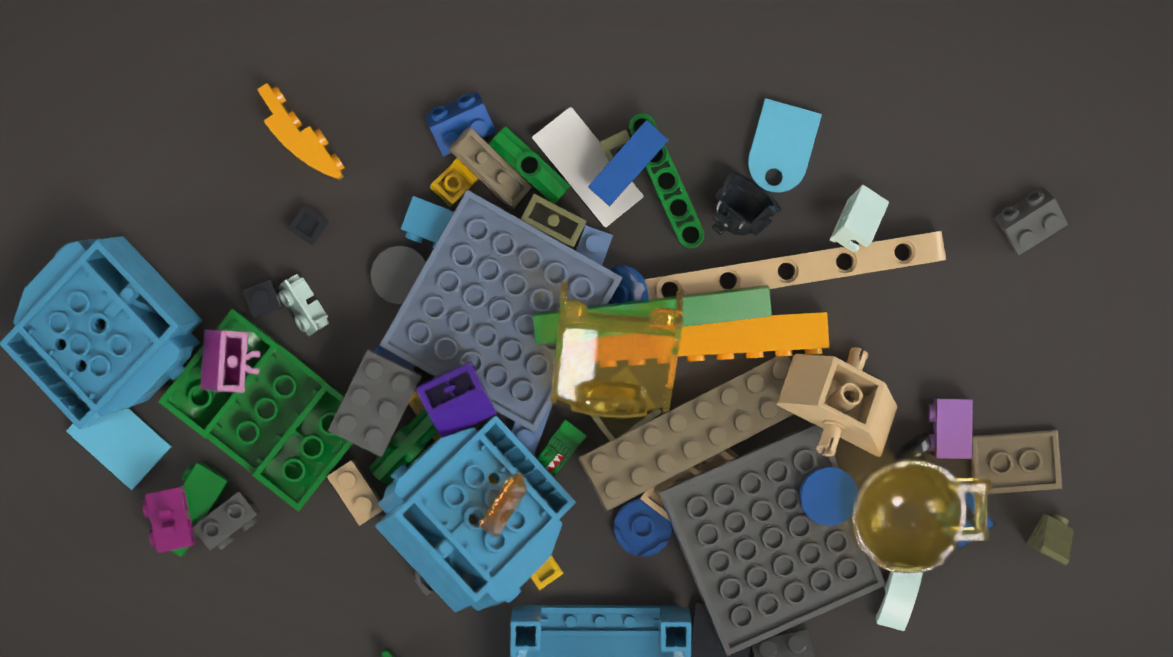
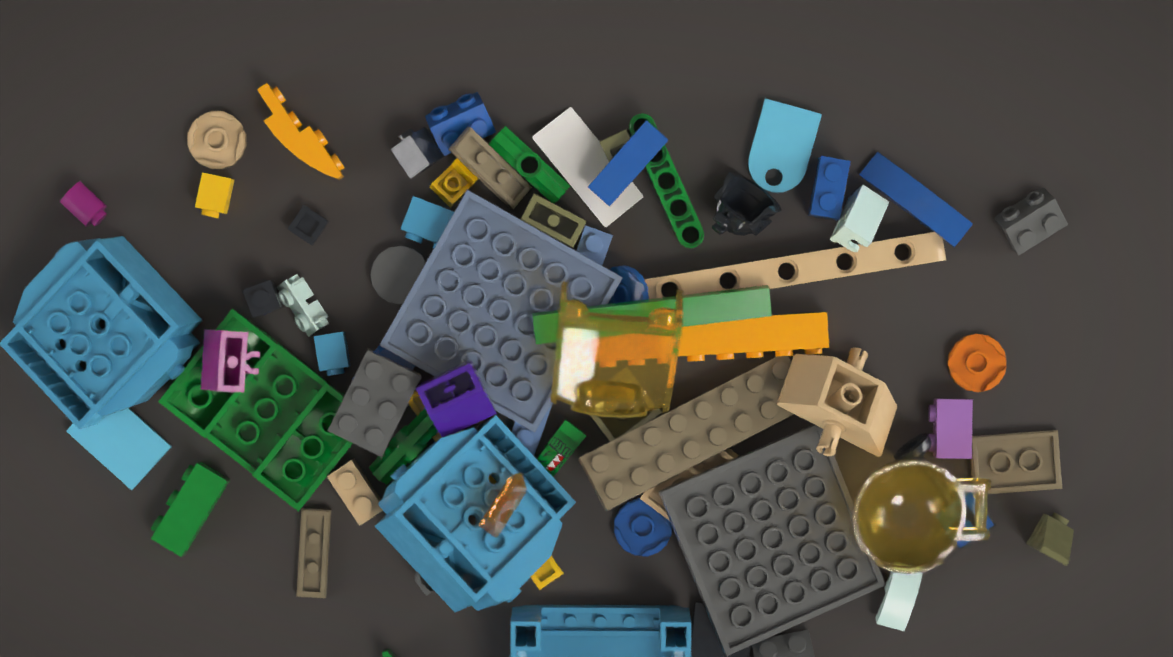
(84, 205): none -> magenta brick
(169, 519): magenta brick -> none
(214, 195): none -> yellow brick
(217, 140): none -> tan tile
(221, 523): dark grey bracket -> none
(314, 553): none -> dark tan tile
(332, 353): none -> dark azure brick
(417, 151): none -> brick
(828, 496): blue tile -> none
(829, 188): none -> blue brick
(915, 199): none -> blue slope
(977, 362): none -> orange tile

